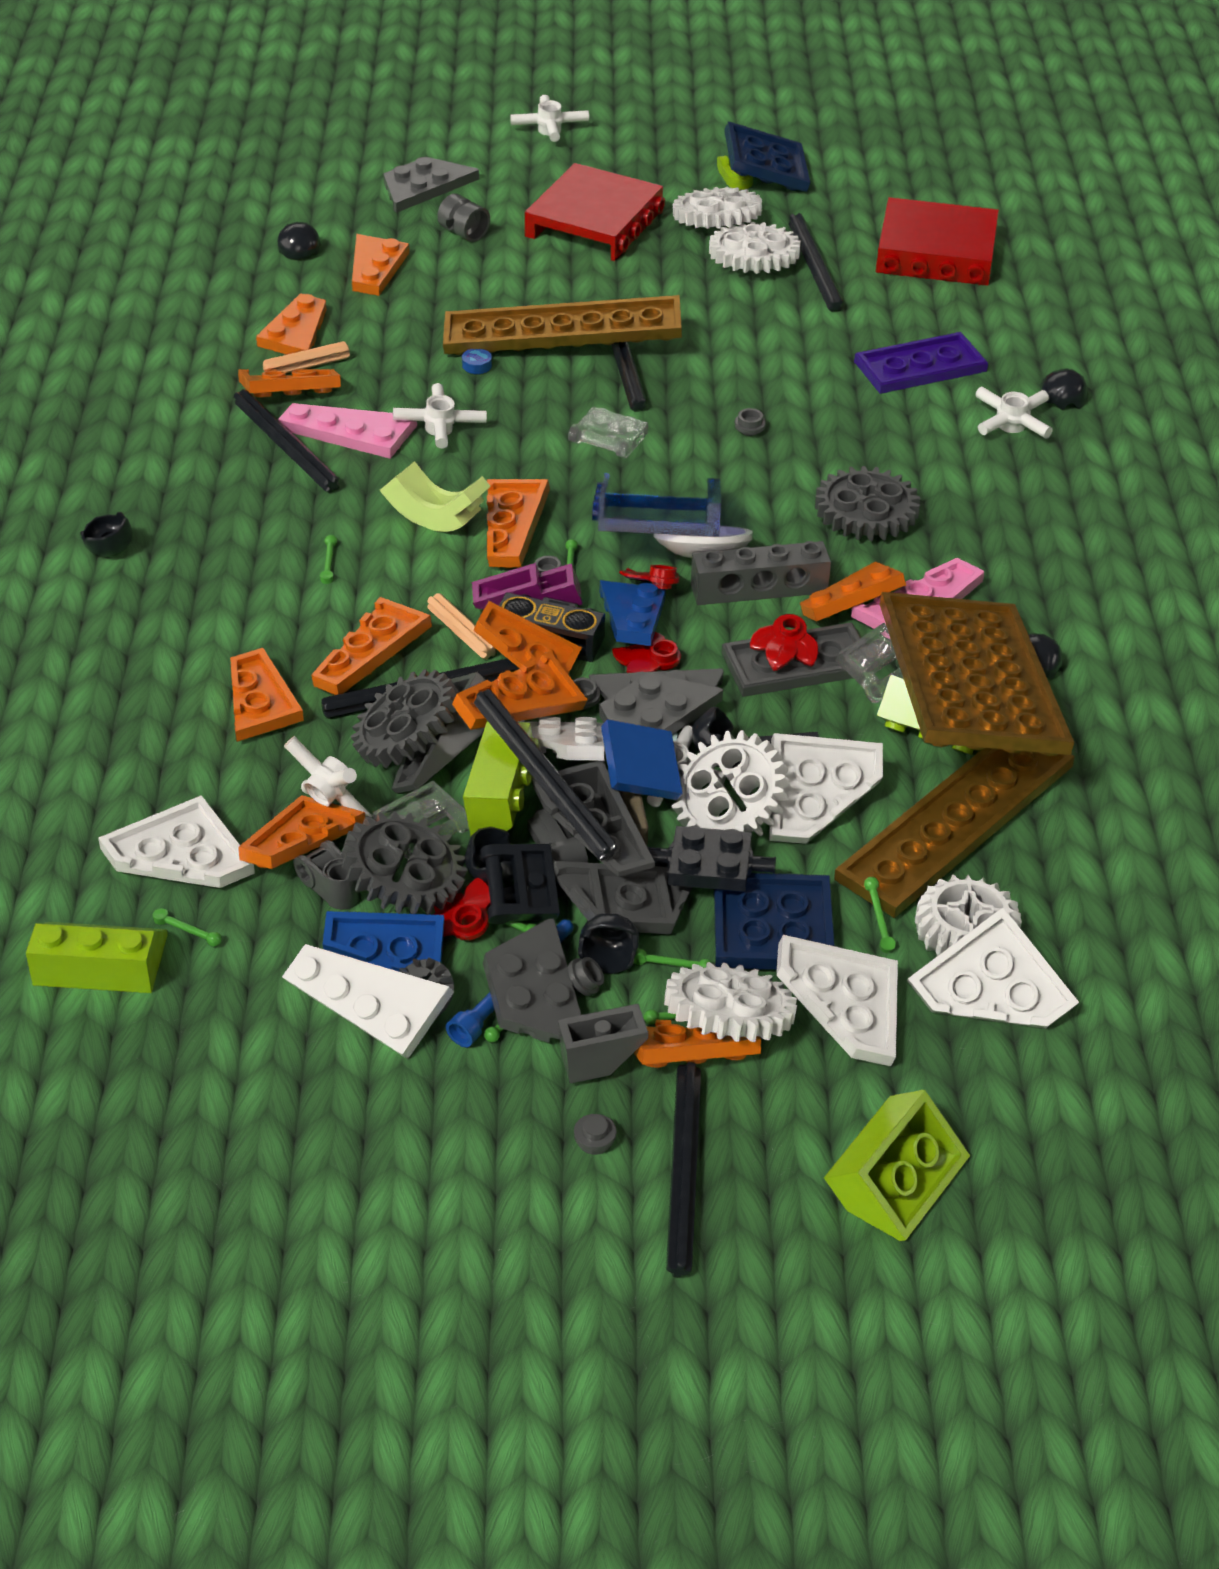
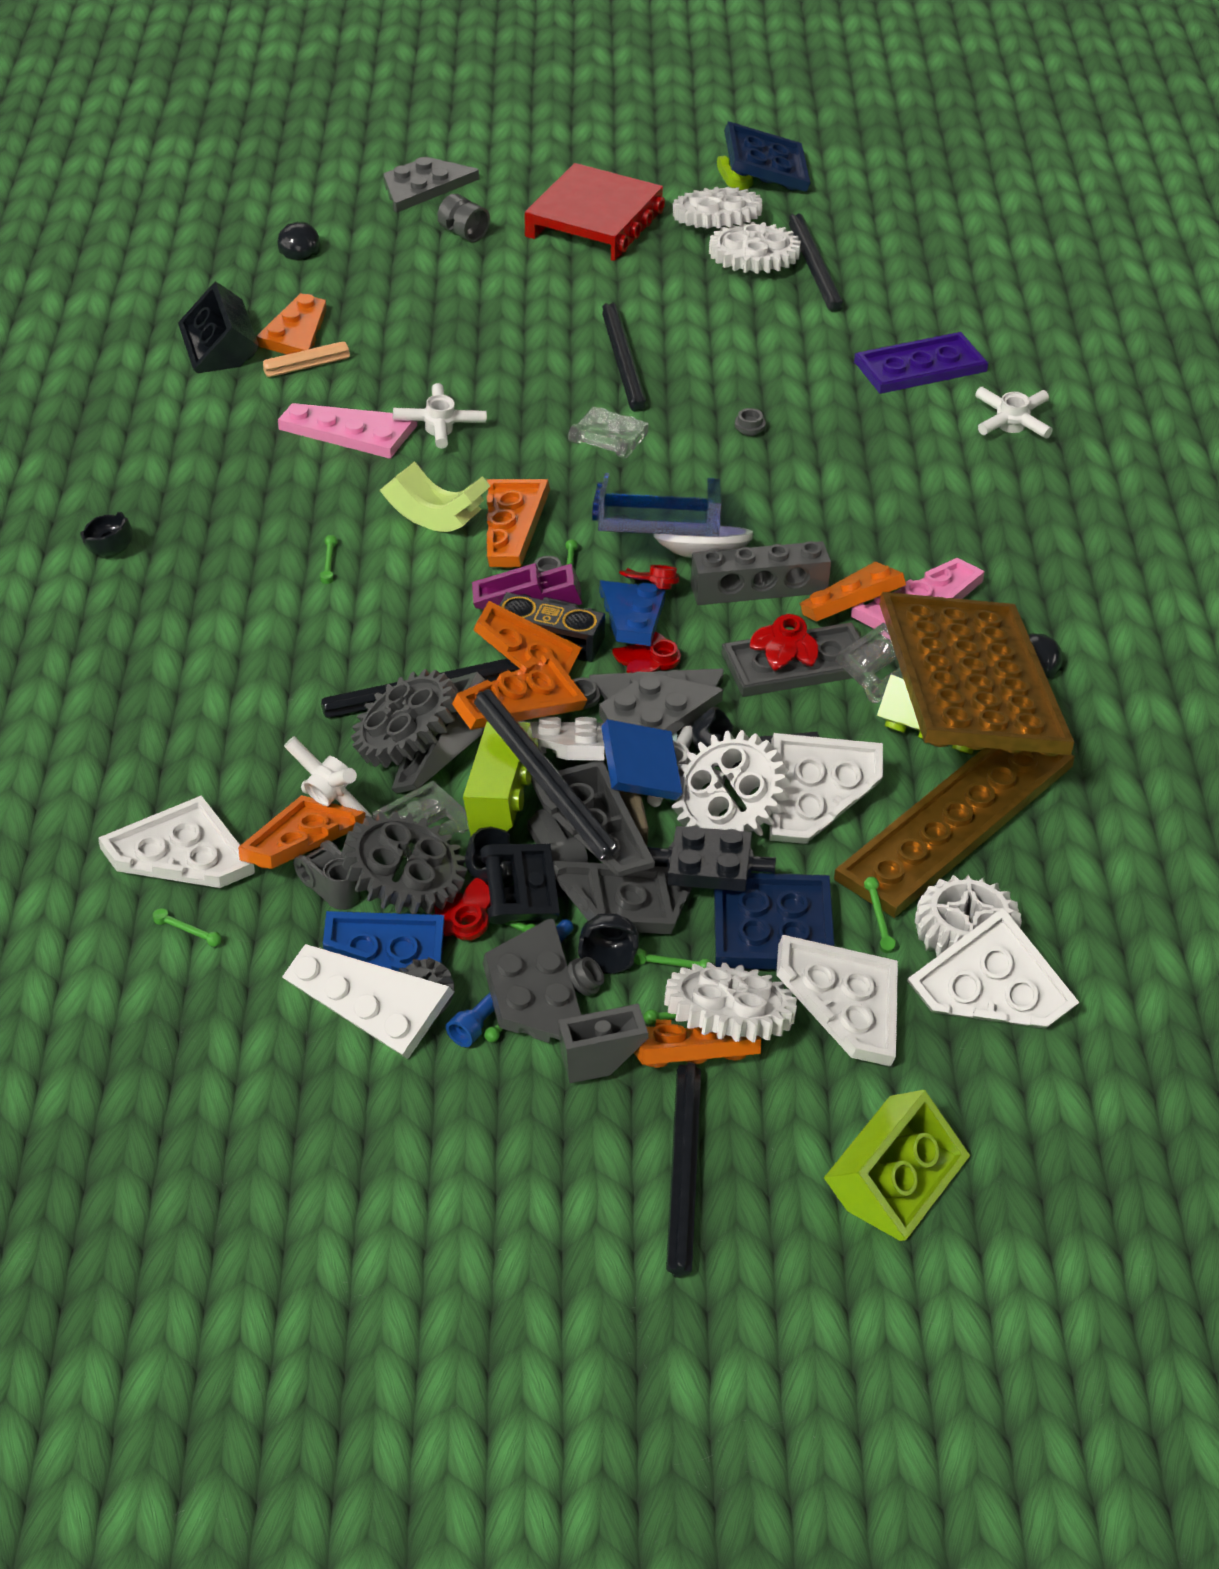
(95, 956): lime slope -> none
(218, 331): none -> black slope
(260, 696): orange wing -> none
(287, 441): black axle -> none
(301, 379): orange wing -> none
(373, 643): orange wing -> none
(376, 263): orange wing -> none
(460, 625): light nougat axle -> none
(476, 361): blue tile -> none
(549, 118): white bar -> none
(563, 324): pearl gold plate -> none
(594, 1133): dark grey plate -> none
(867, 503): dark grey gear -> none
(937, 241): red panel -> none
(1065, 388): black hair -> none

